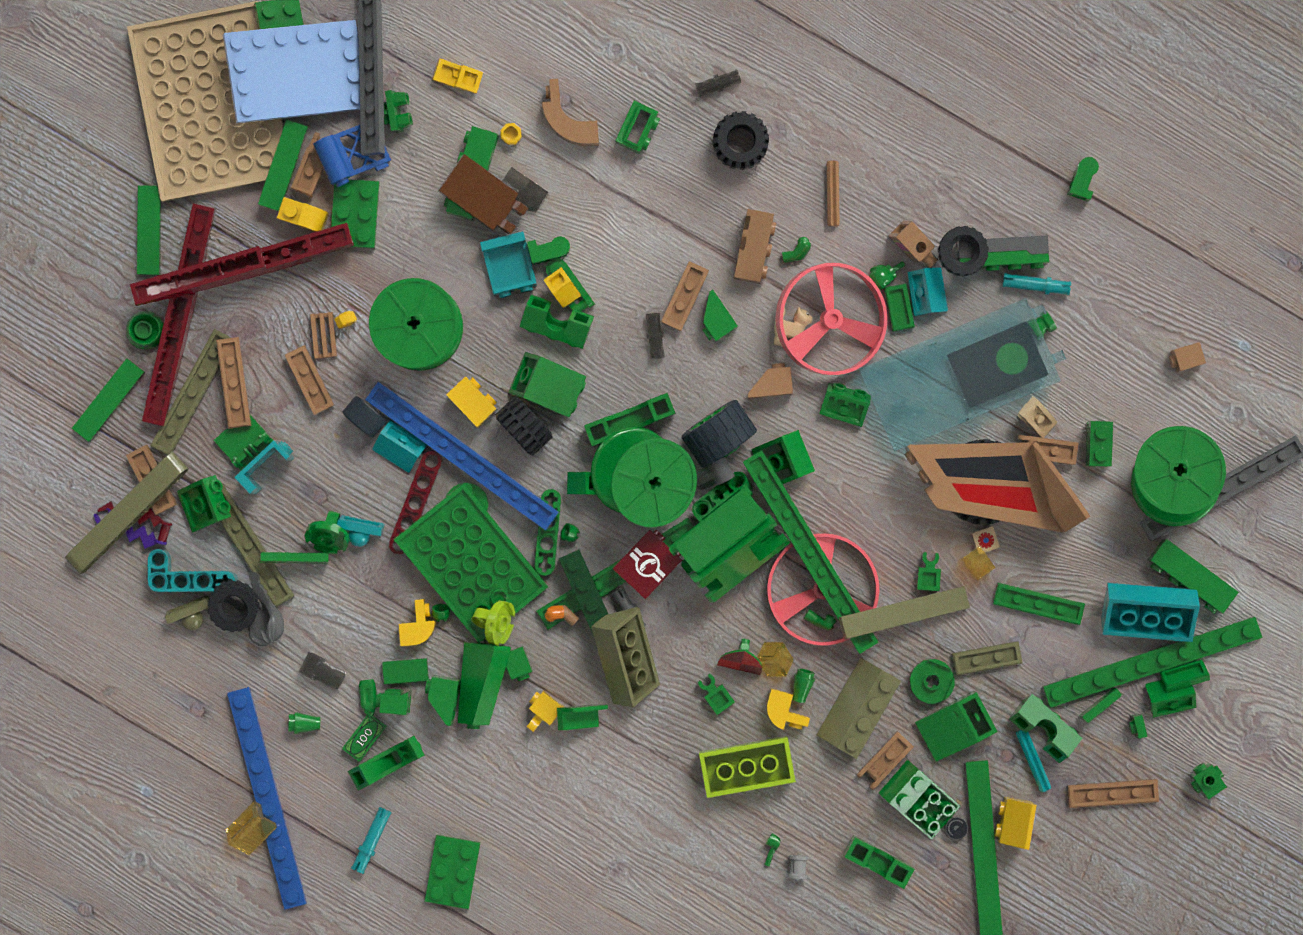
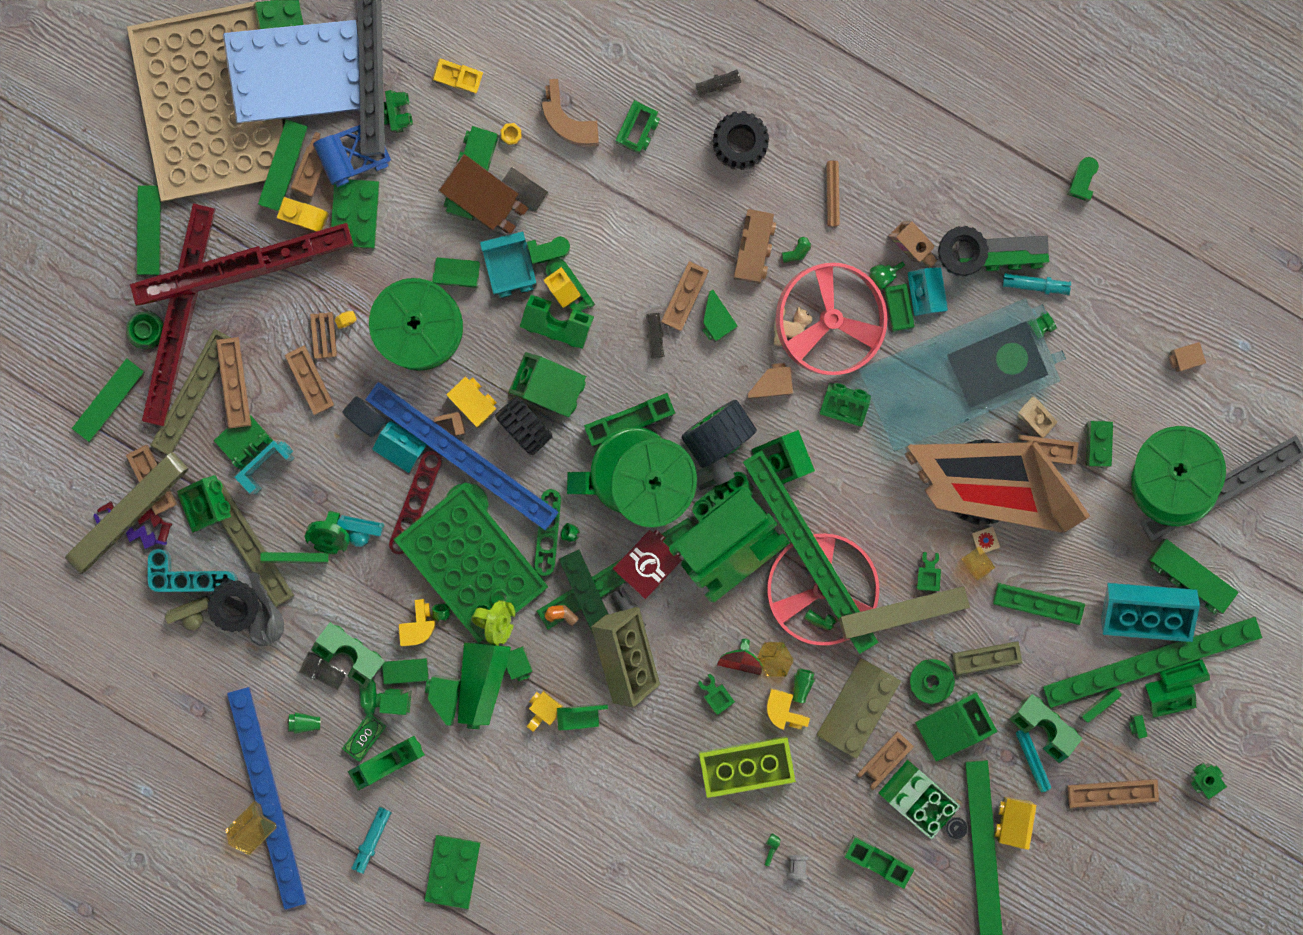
(335, 642): none -> arch
(452, 423): none -> medium nougat panel
(456, 272): none -> green panel

